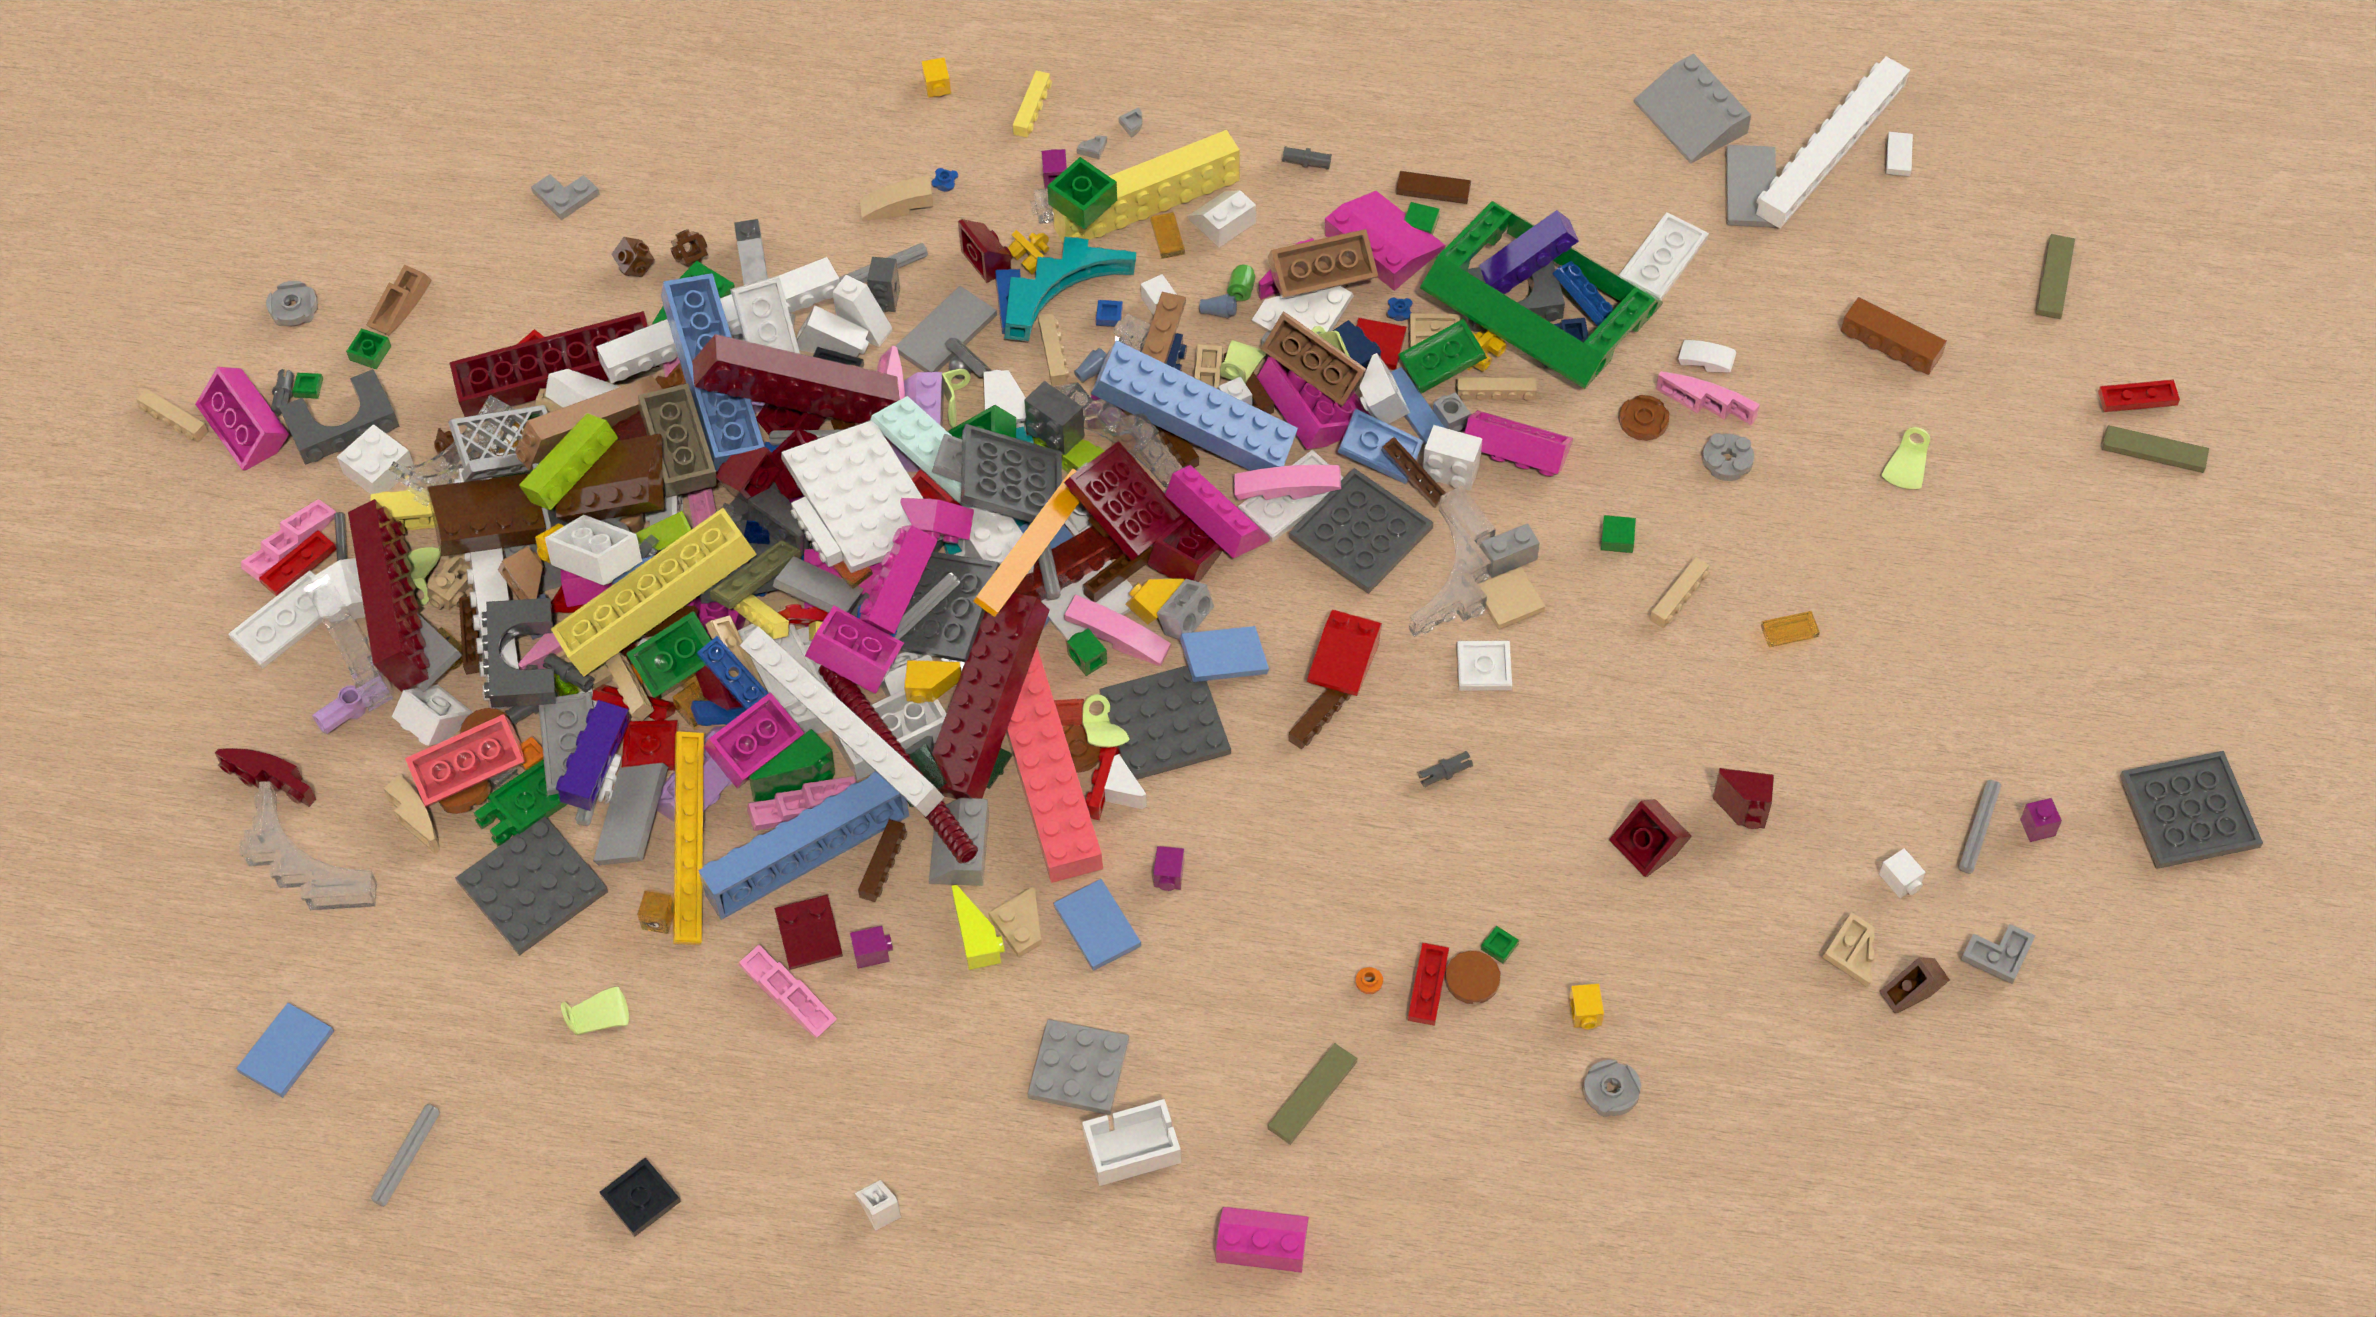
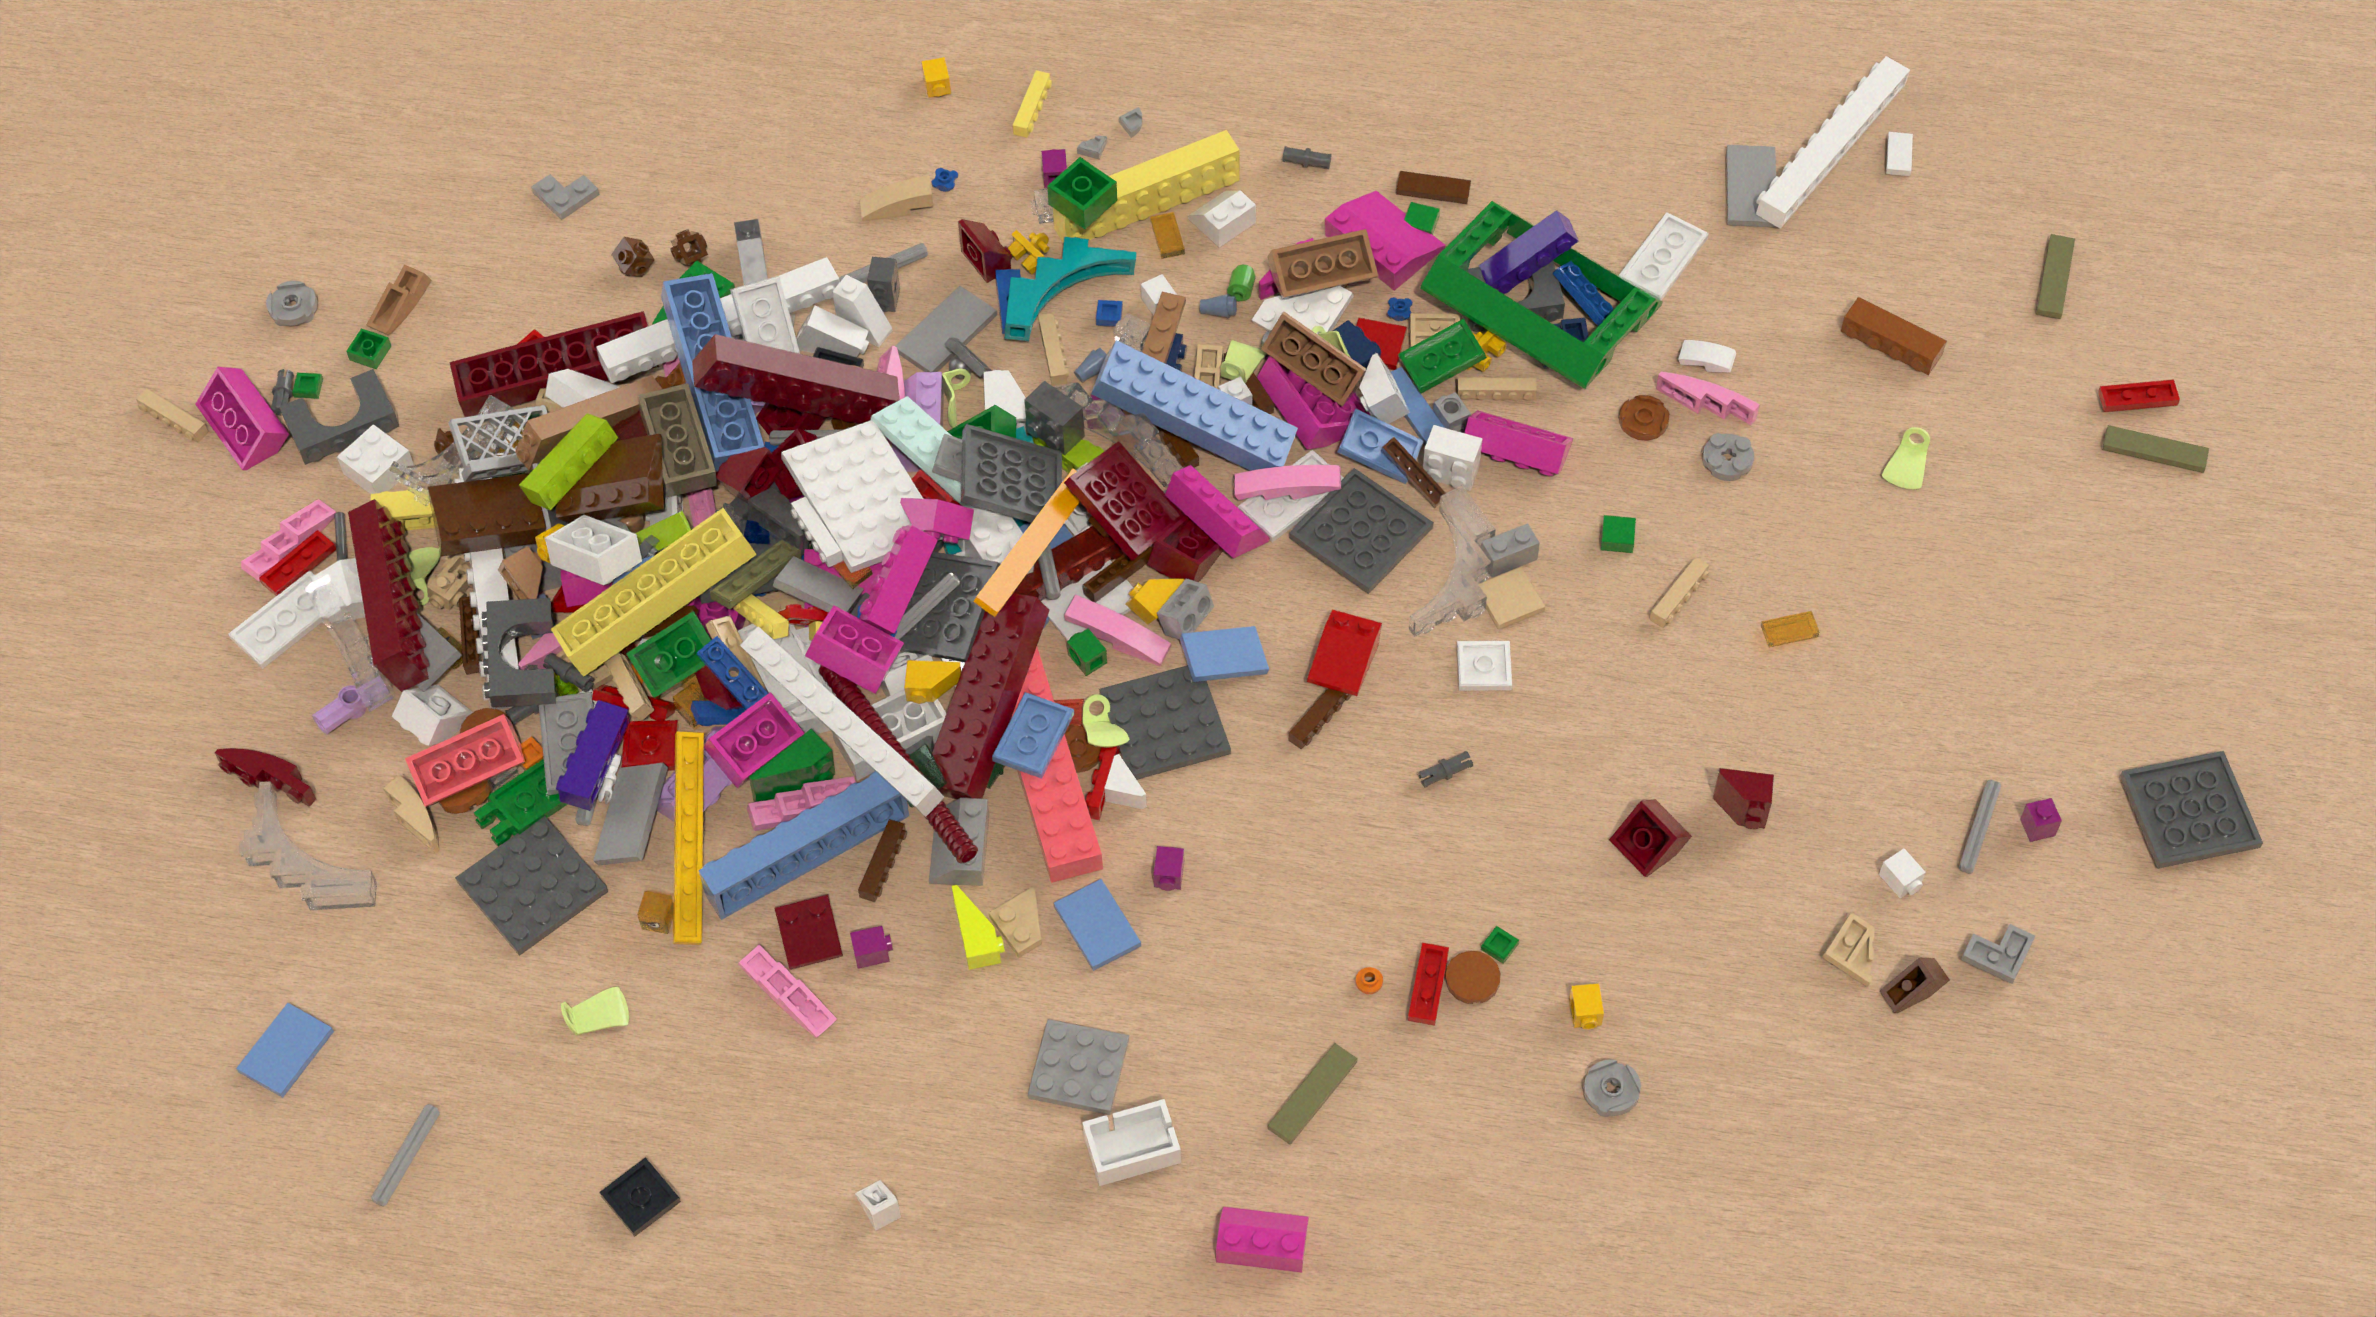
(1033, 735): none -> medium blue tile
(1694, 109): light grey slope -> none

